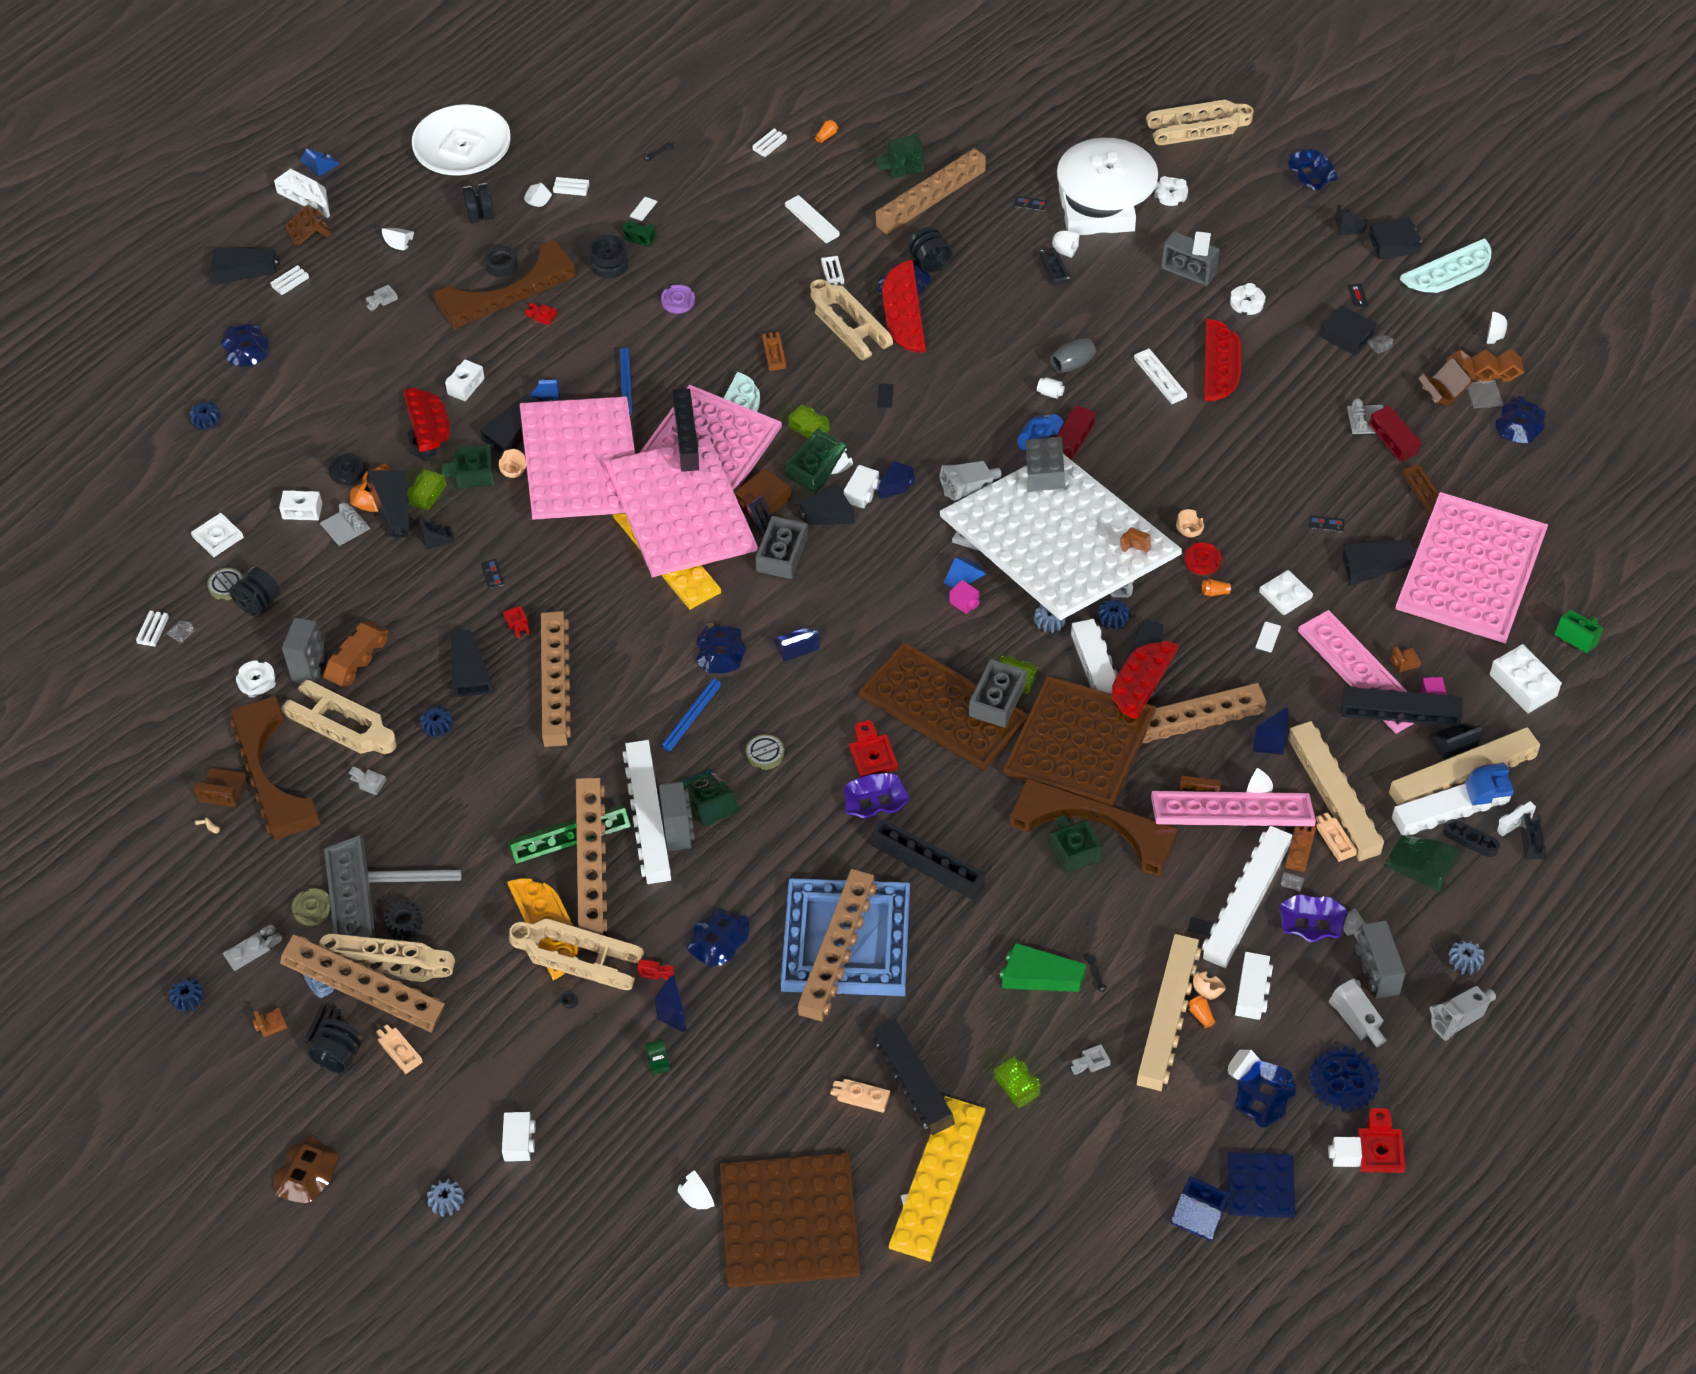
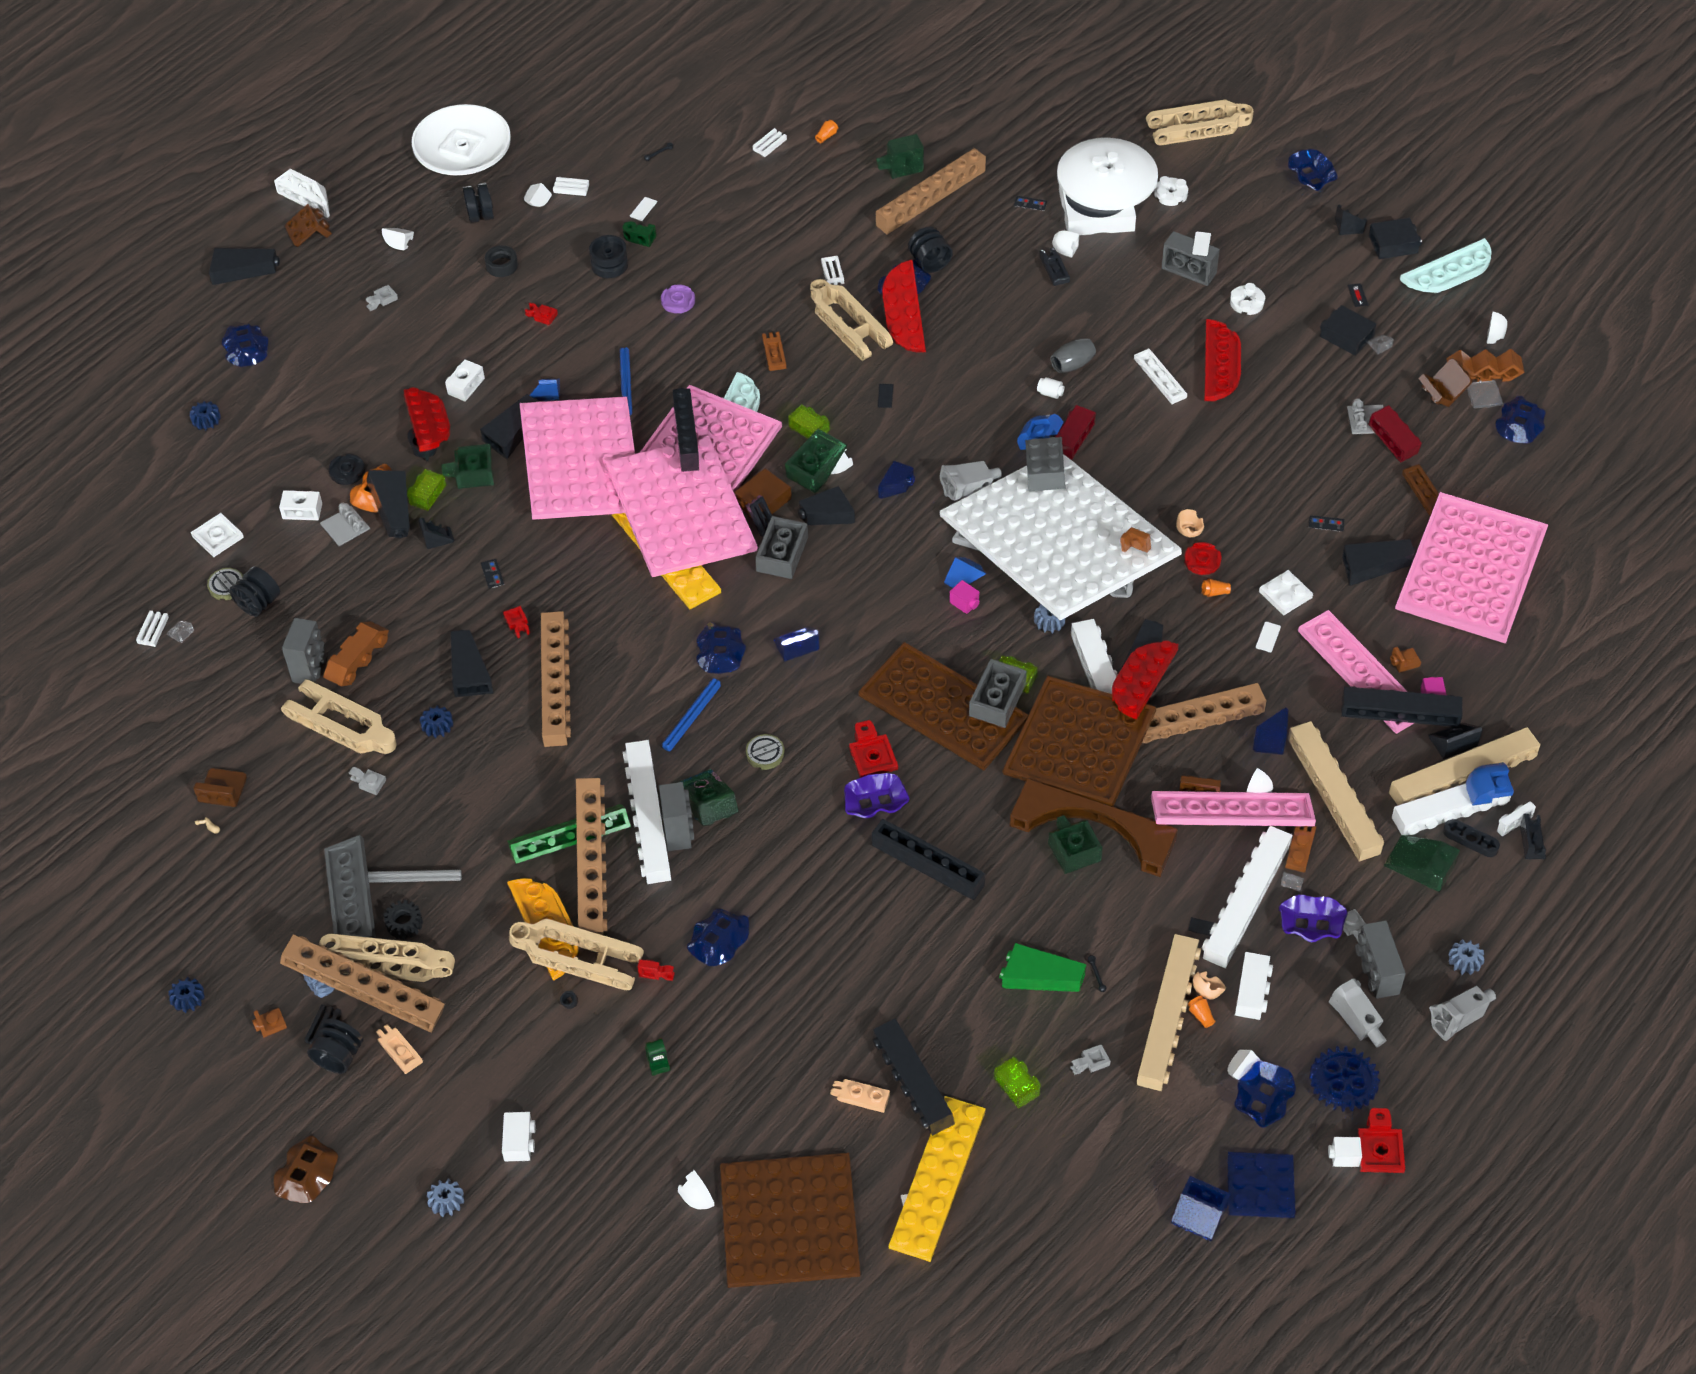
(252, 947): light grey hinge -> none
(255, 687): white plate -> none
(284, 812): reddish brown arch -> none
(288, 279): white tile -> none
(311, 907): olive tile -> none
(317, 162): blue slope -> none
(465, 307): reddish brown arch -> none
(512, 463): light nougat hair -> none
(669, 1005): clear blue slope -> none
(812, 219): white tile -> none
(856, 883): medium nougat brick -> none
(862, 486): white brick -> none
(880, 952): medium blue tile -> none
(1113, 614): dark blue gear -> none
(1335, 837): light nougat hinge -> none
(1525, 678): white brick -> none
(1579, 631): green brick -> none

